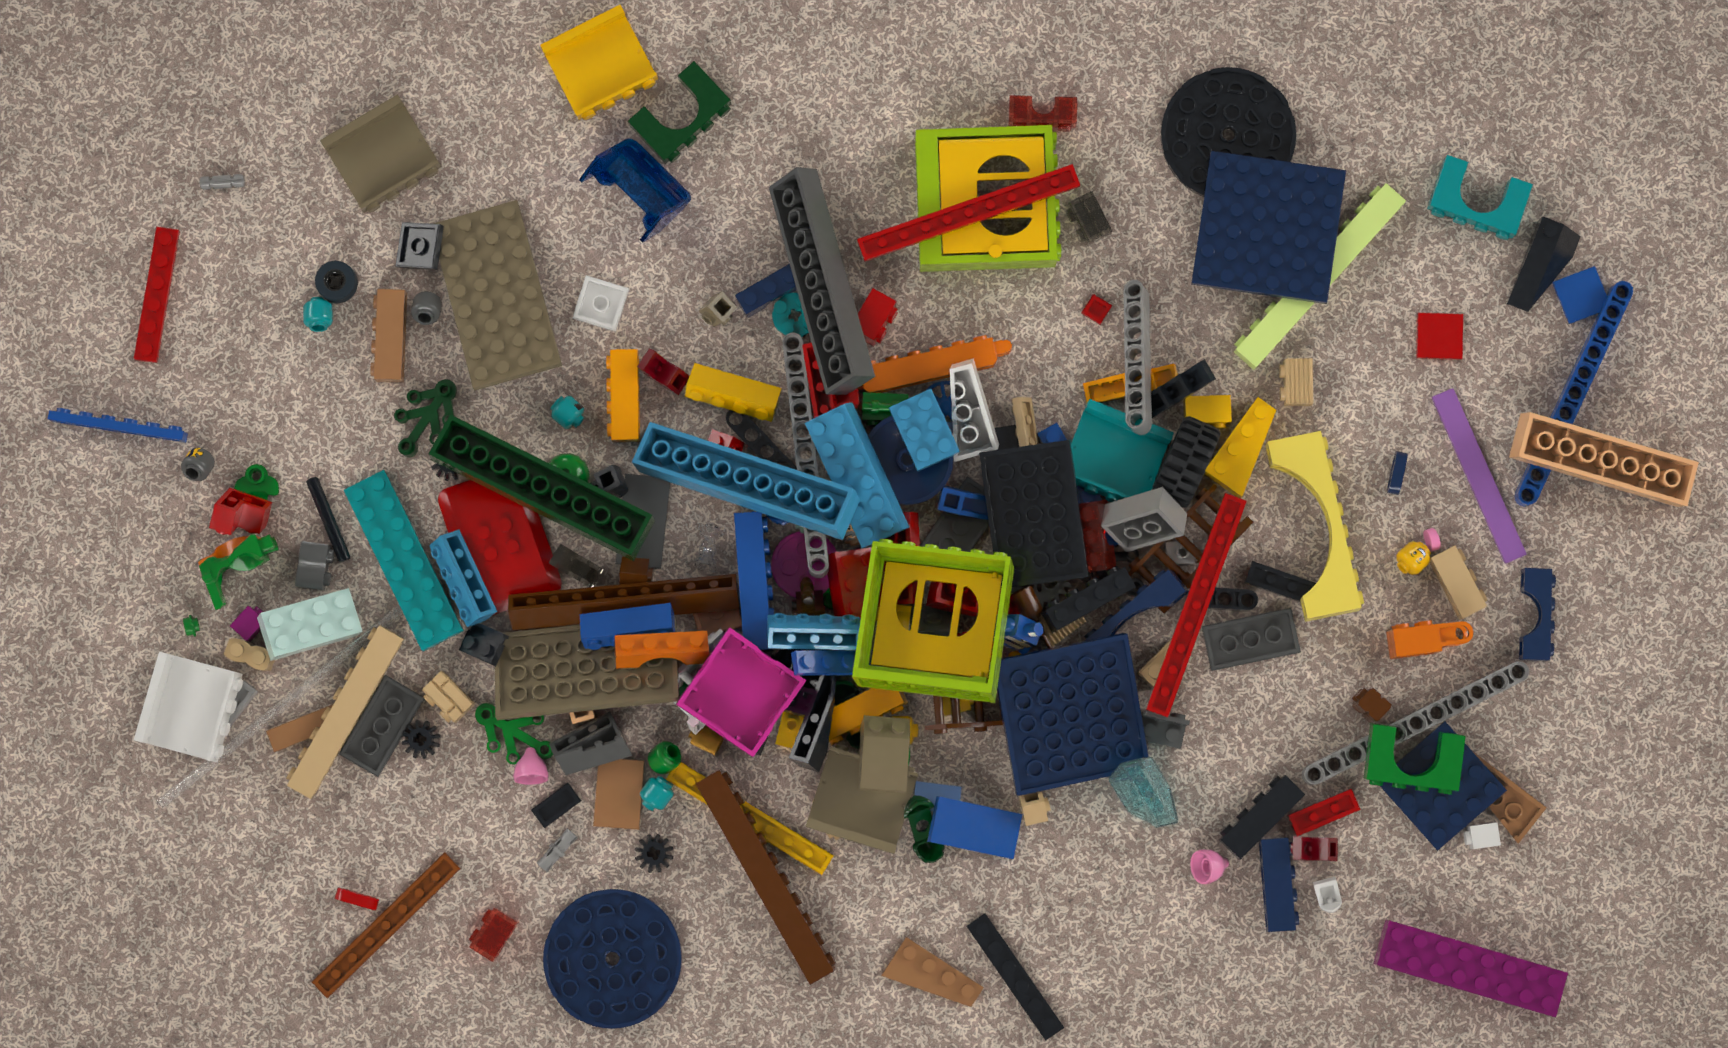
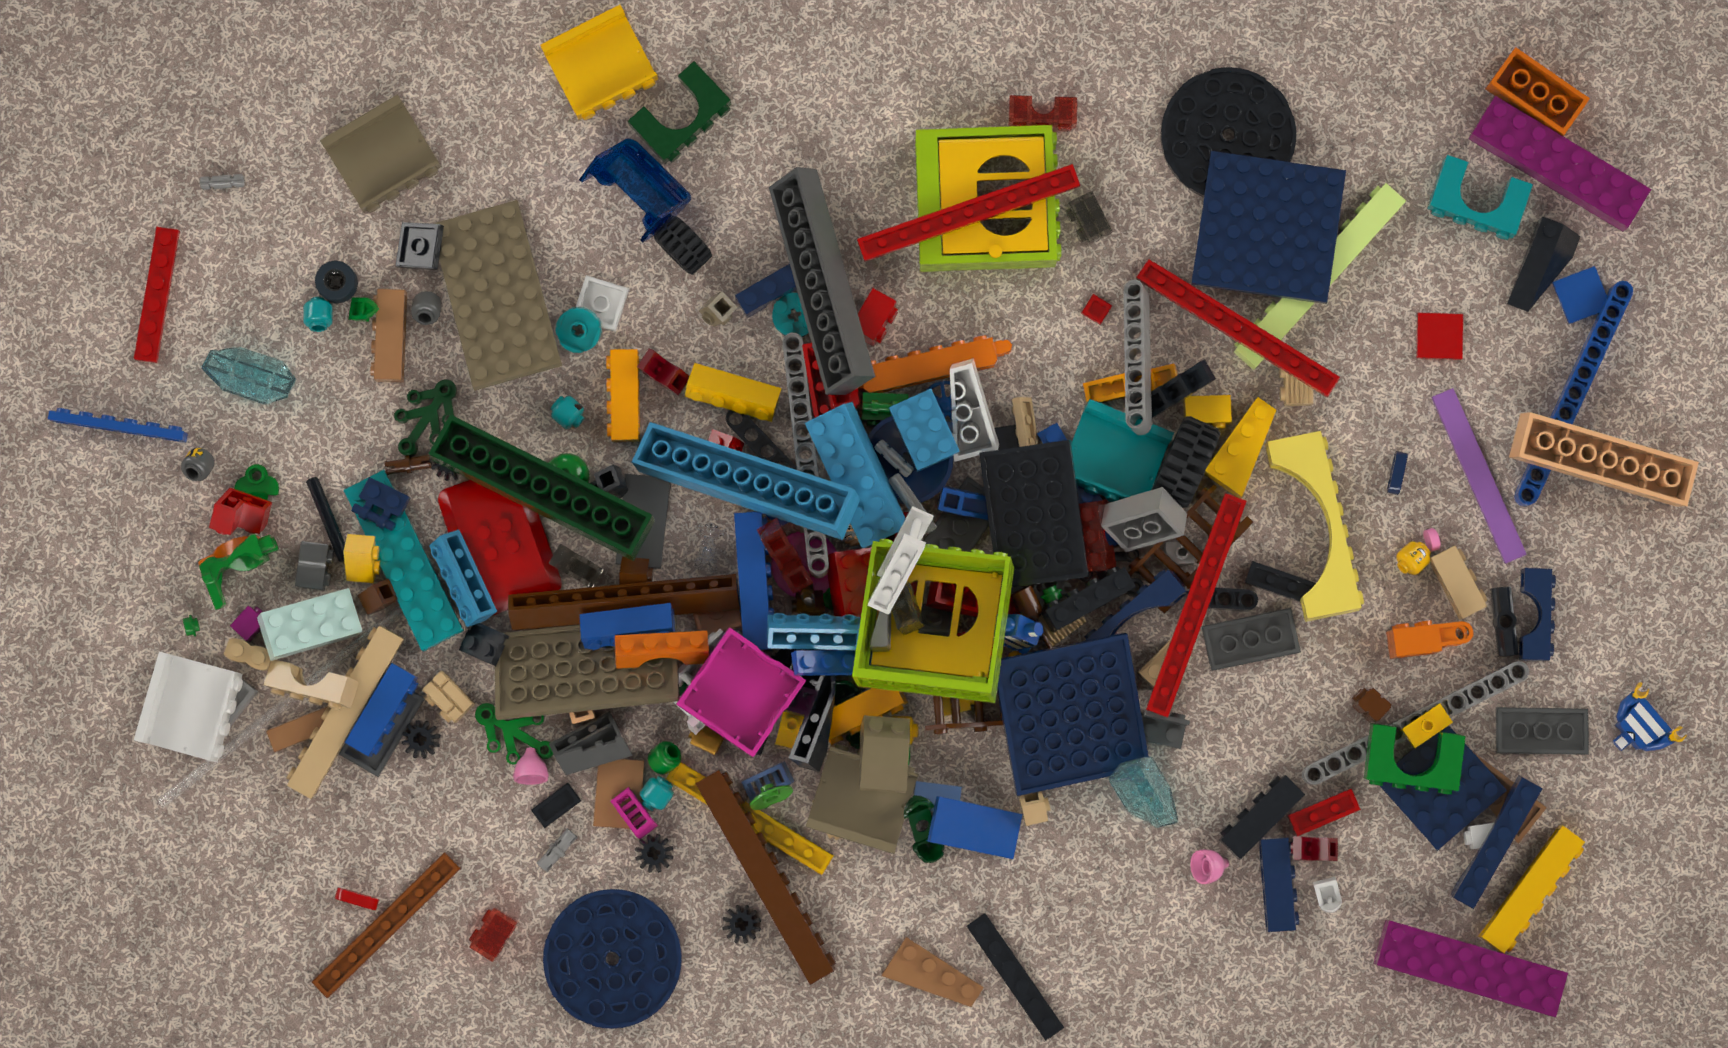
(249, 374): none -> clear light blue wedge
(332, 689): none -> tan arch
(361, 558): none -> yellow brick
(362, 309): none -> green plate
(377, 597): none -> reddish brown brick
(381, 710): none -> blue brick
(383, 497): none -> dark blue plate
(408, 464): none -> reddish brown pin
(590, 324): none -> teal plate
(644, 829): none -> dark pink slope
(682, 245): none -> black tyre
(746, 917): none -> black gear
(770, 795): none -> bright green dish
(785, 555): none -> clear red arch
(785, 772): none -> medium blue slope
(882, 634): none -> light grey slope
(894, 458): none -> light grey axle
(900, 560): none -> white fence
(907, 612): none -> clear smoke brick
(908, 497): none -> light grey axle
(1051, 594): none -> green plate
(1238, 328): none -> red plate
(1427, 725): none -> yellow plate
(1503, 606): none -> black piece
(1505, 828): none -> dark blue arch
(1531, 889): none -> yellow brick
(1537, 92): none -> orange brick
(1542, 731): none -> dark grey tile
(1559, 164): none -> magenta brick
(1642, 725): none -> blue torso

